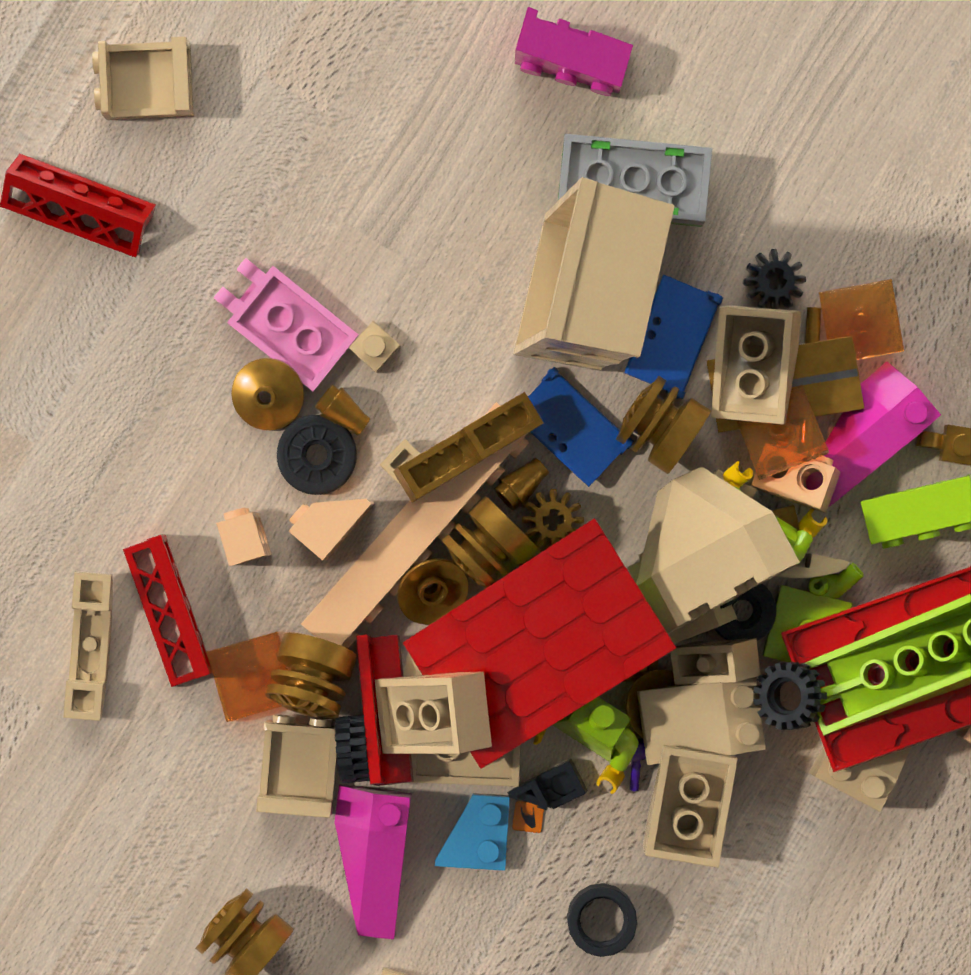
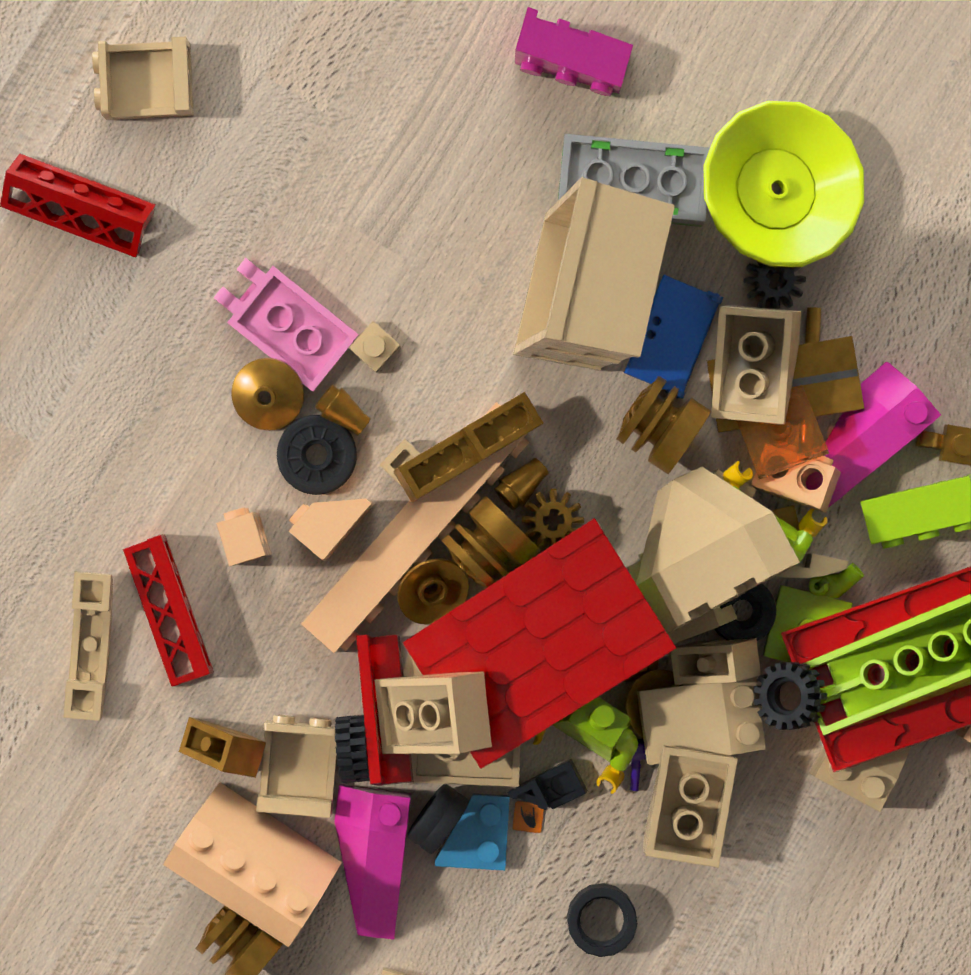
(222, 747): none -> pearl gold slope
(244, 673): clear orange plate -> none
(253, 864): none -> light nougat slope
(308, 683): pearl gold wheel -> none
(438, 818): none -> black tyre
(576, 424): blue door -> none
(810, 163): none -> neon yellow dish
(865, 313): clear orange plate -> none

